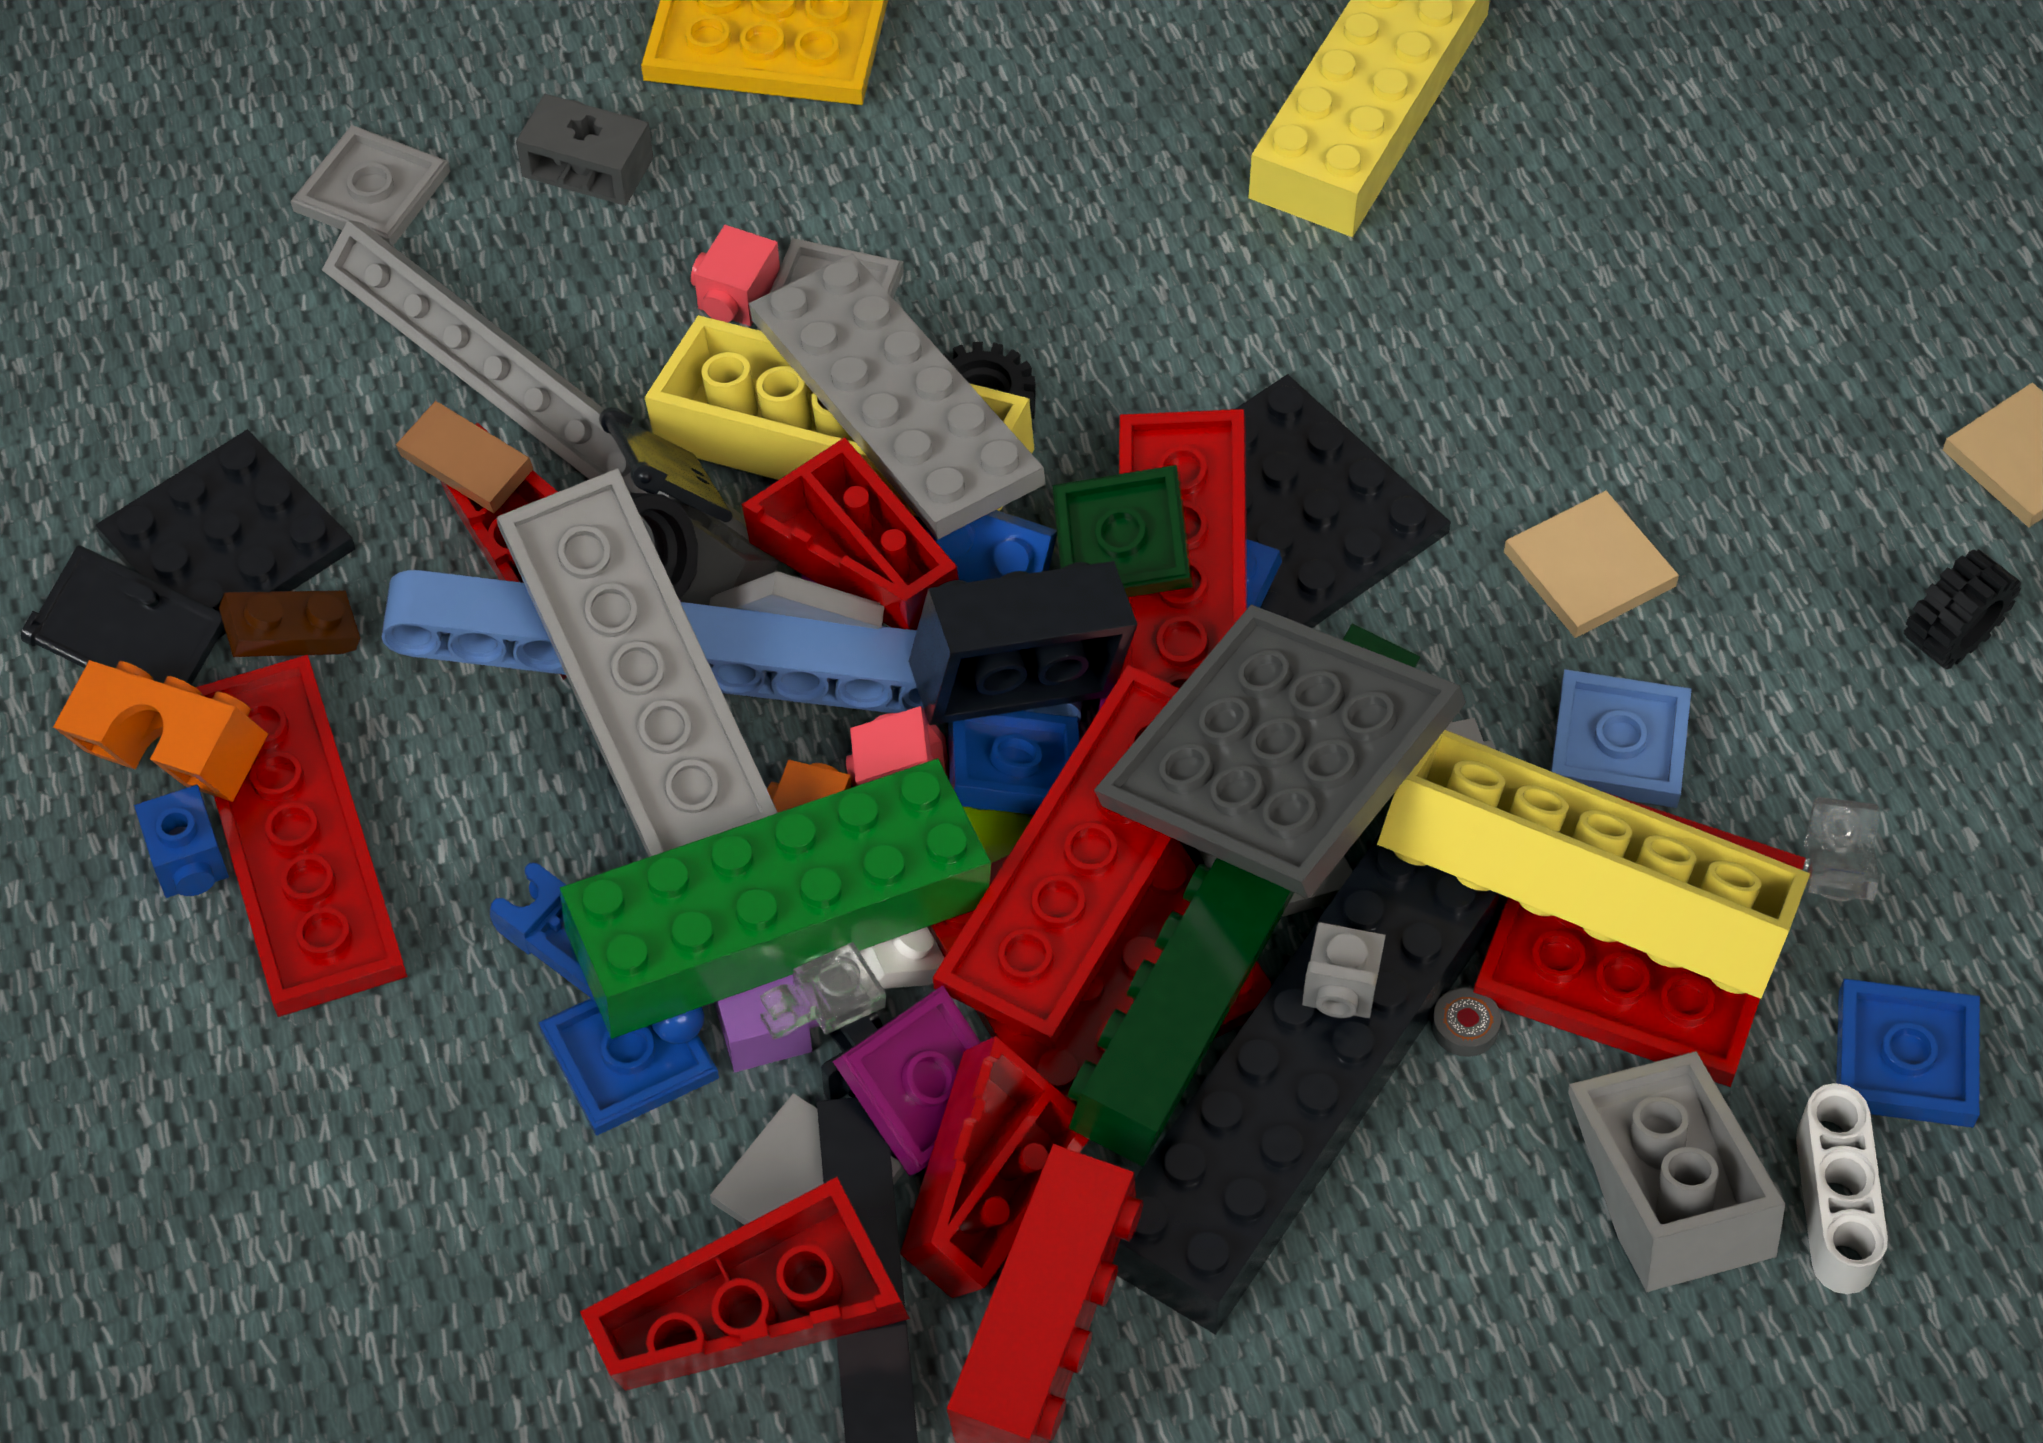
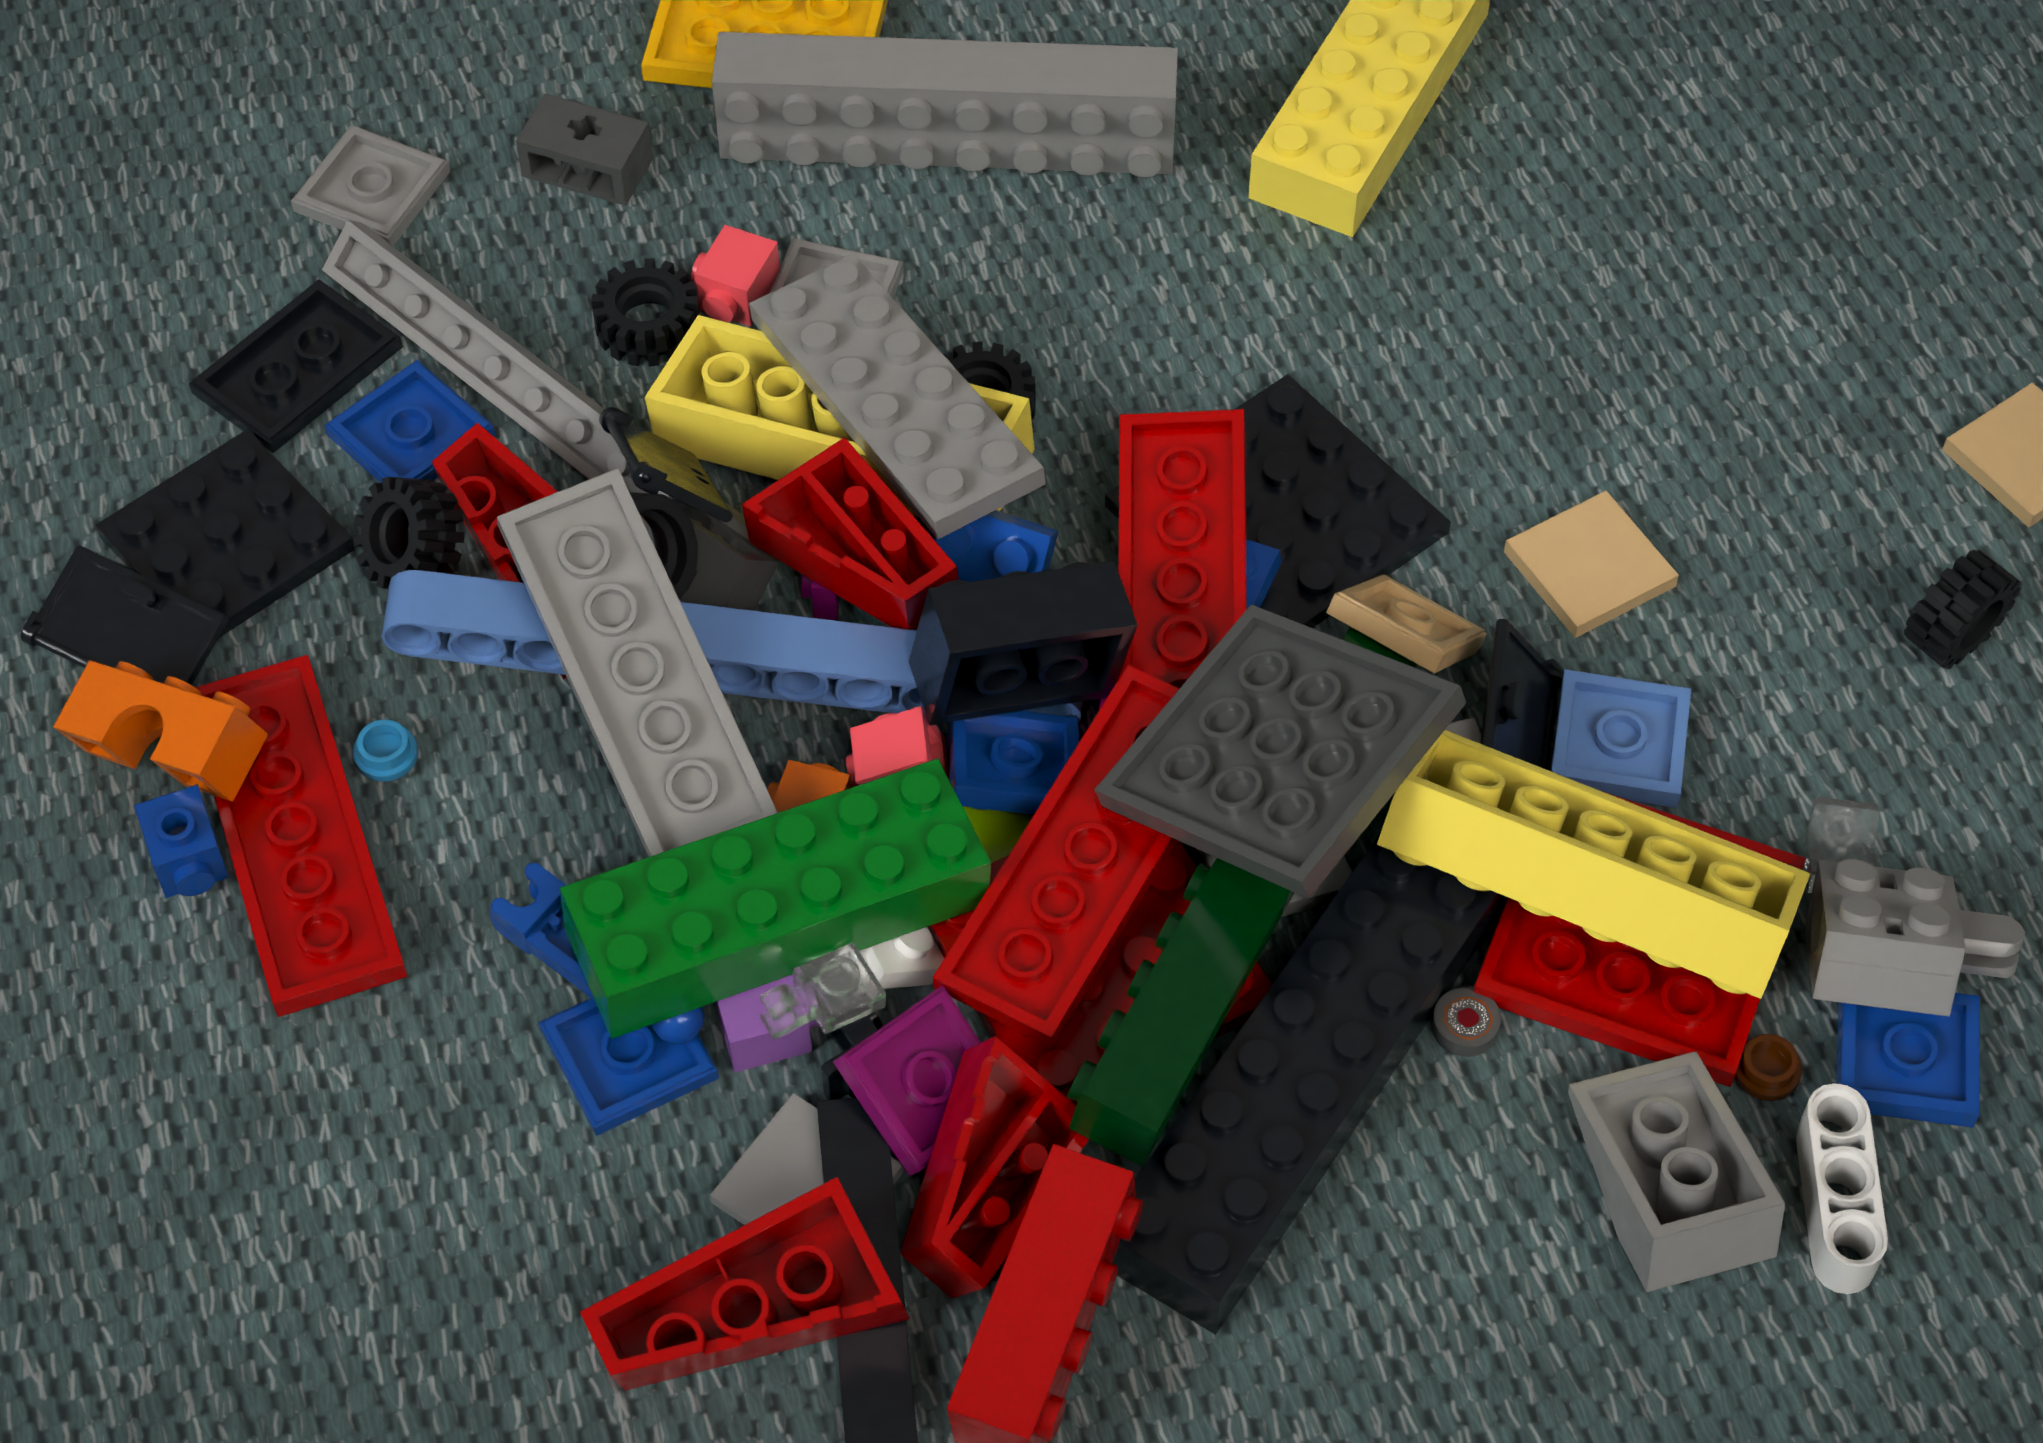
(289, 623): reddish brown plate -> none
(296, 365): none -> black tile
(384, 529): none -> black tyre
(385, 750): none -> dark azure plate
(404, 425): none -> blue tile
(464, 456): medium nougat tile -> none
(641, 287): none -> black tyre
(803, 599): light grey tile -> none
(945, 103): none -> light grey brick
(1129, 521): dark green tile -> none
(1343, 971): light grey bracket -> none
(1407, 623): none -> tan tile
(1520, 698): none -> black door
(1769, 1068): none -> reddish brown plate
(1899, 938): none -> light grey brick

